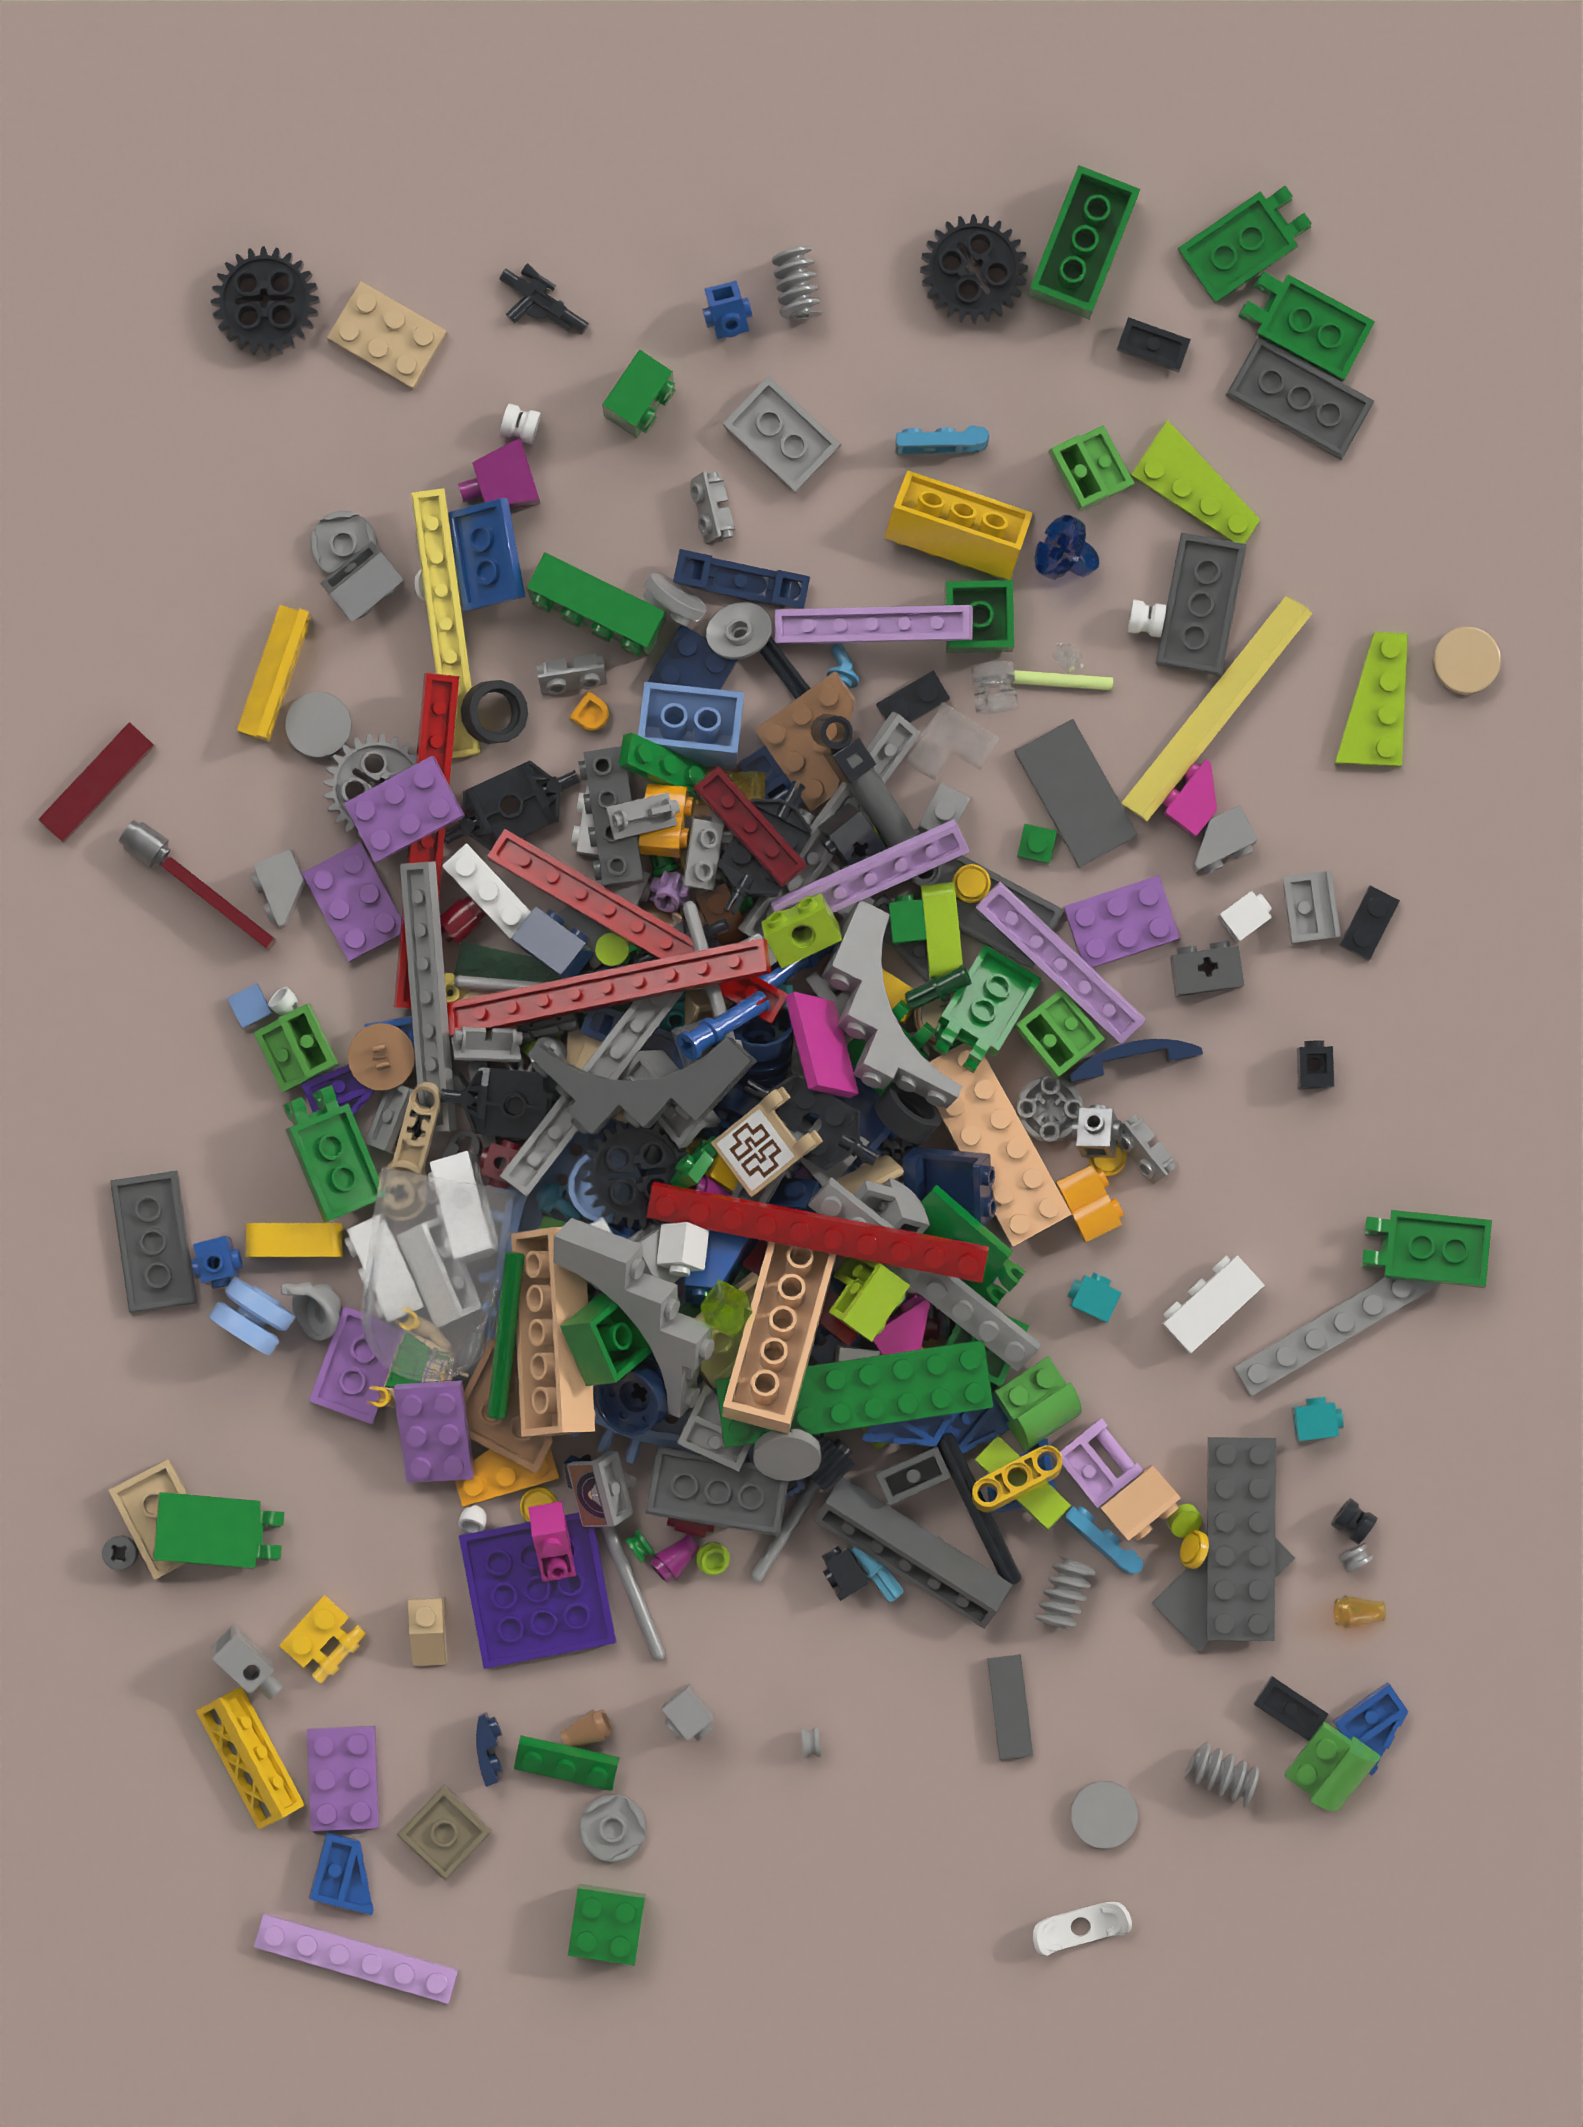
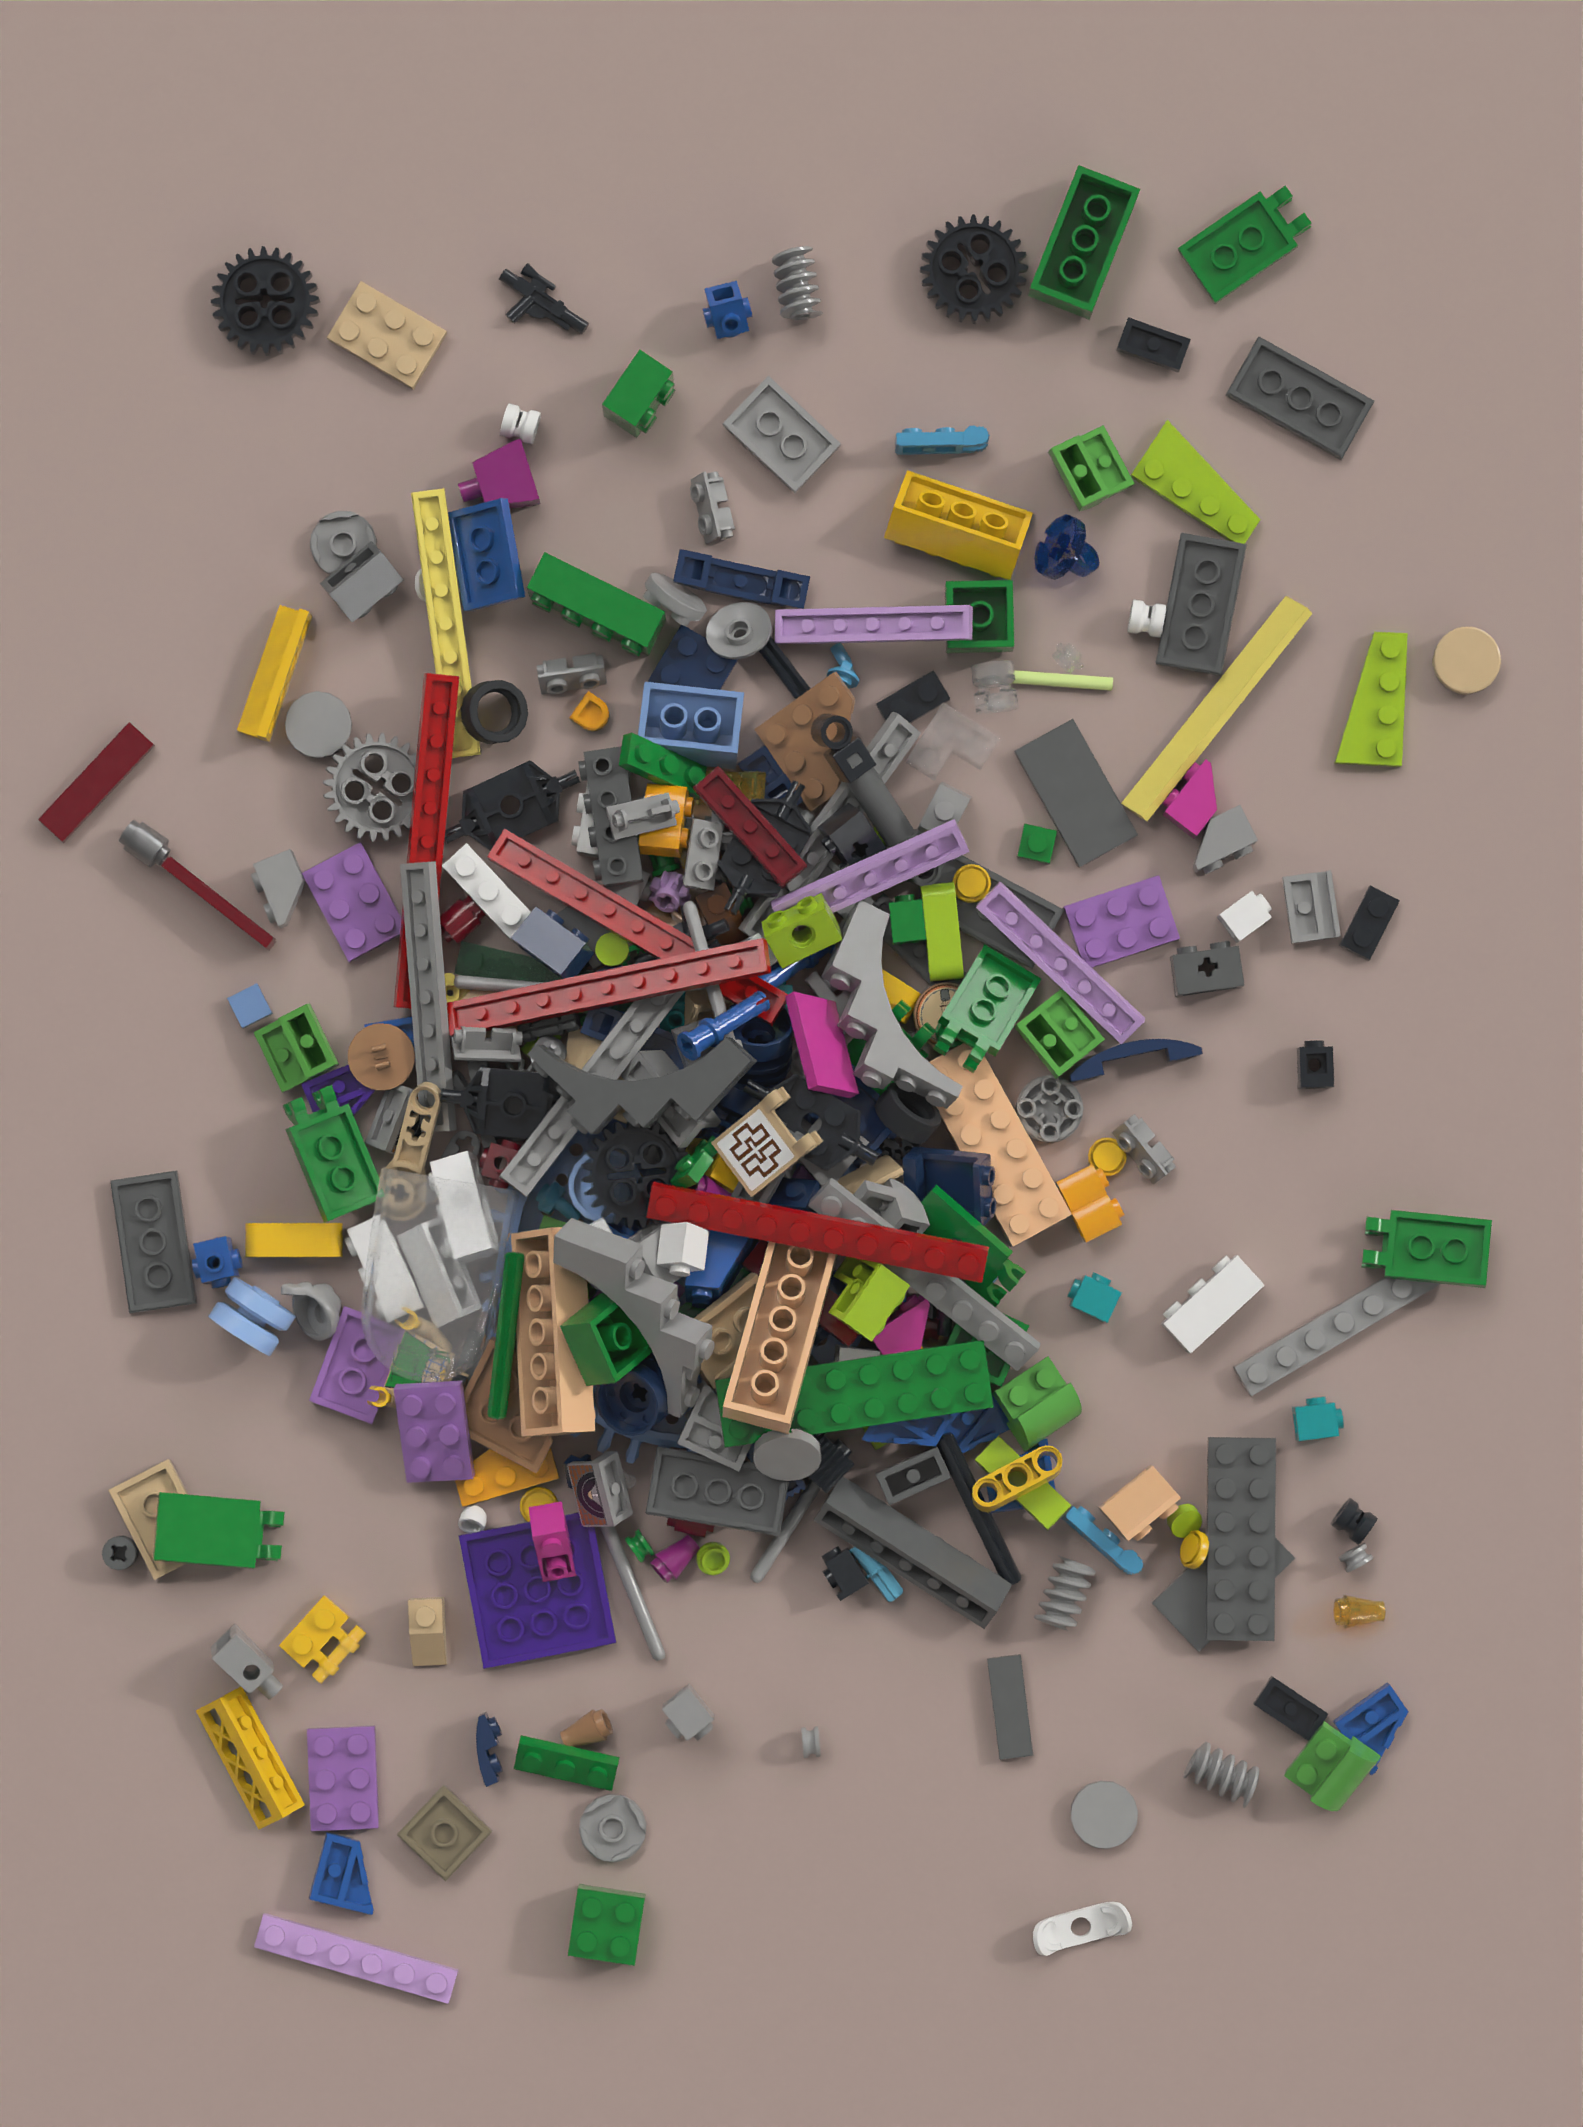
(283, 1001): white hinge -> none
(404, 809): medium lavender plate -> none
(726, 1308): clear neon green brick -> none
(938, 988): dark green axle -> none
(1091, 1471): lavender plate -> none
(1097, 1131): flat silver brick -> none
(1308, 324): green tile -> none

